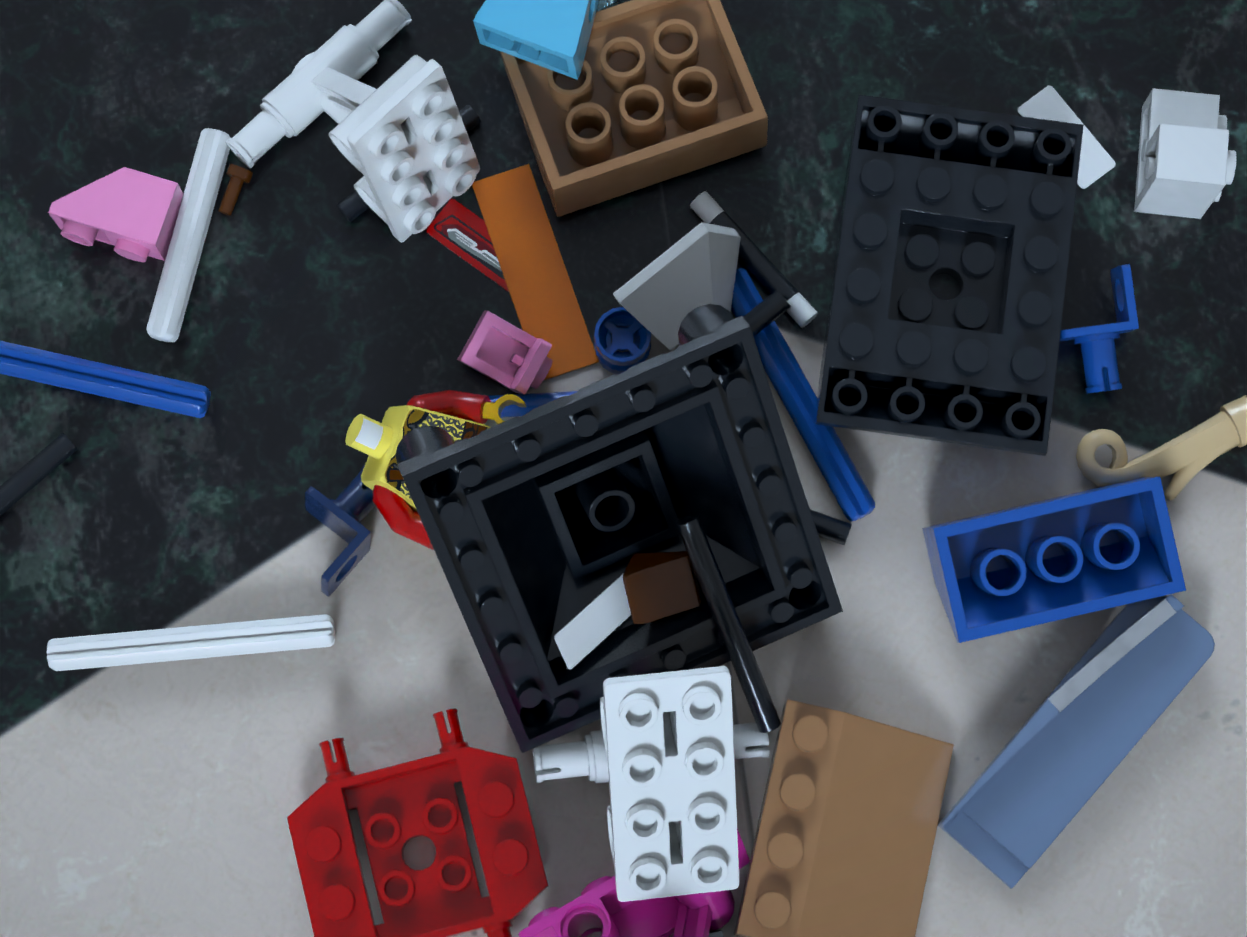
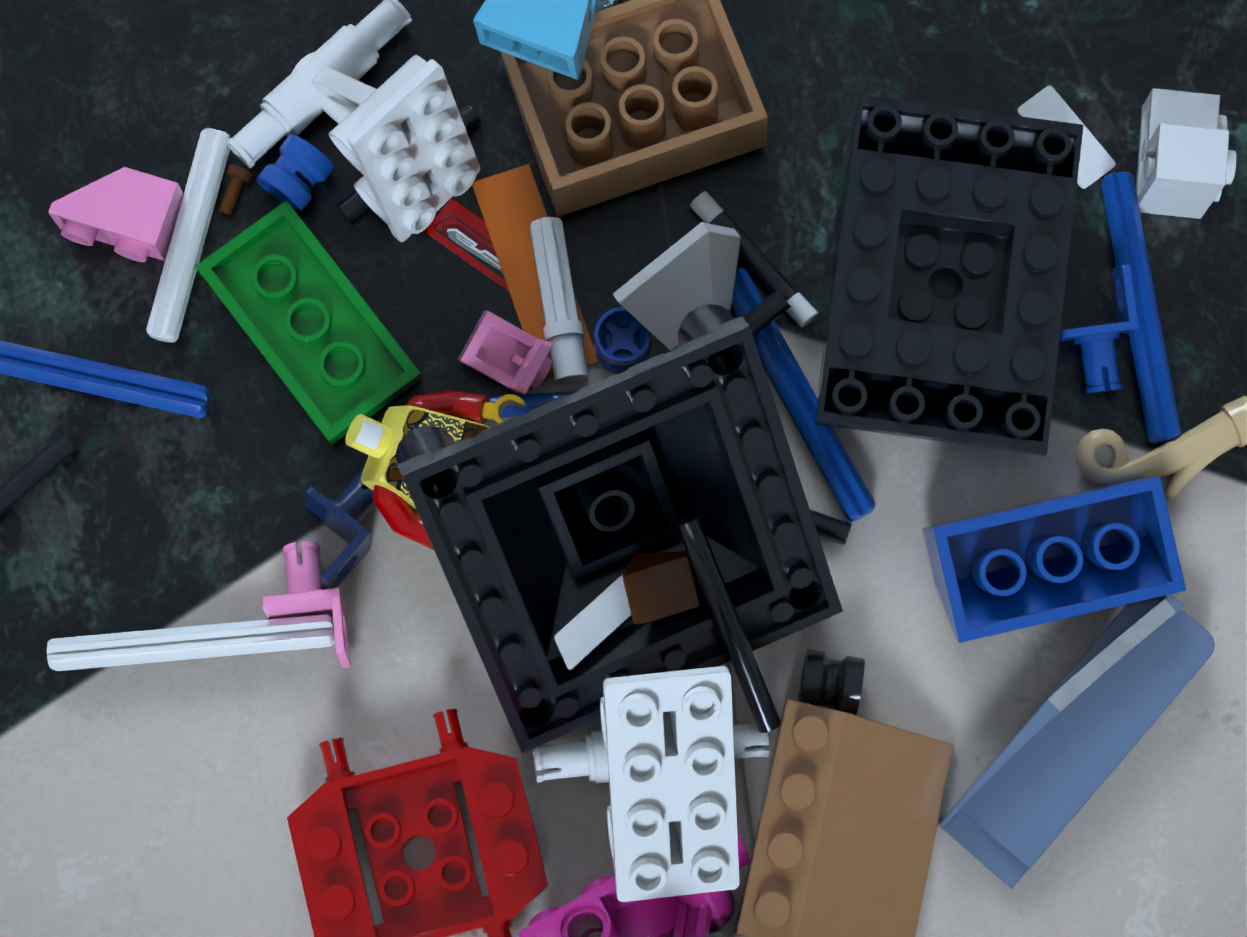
(295, 172): none -> blue wheel
(307, 598): none -> bright pink bracket
(308, 322): none -> green plate
(558, 301): none -> white axle
(818, 681): none -> black wheel
(1148, 340): none -> blue axle

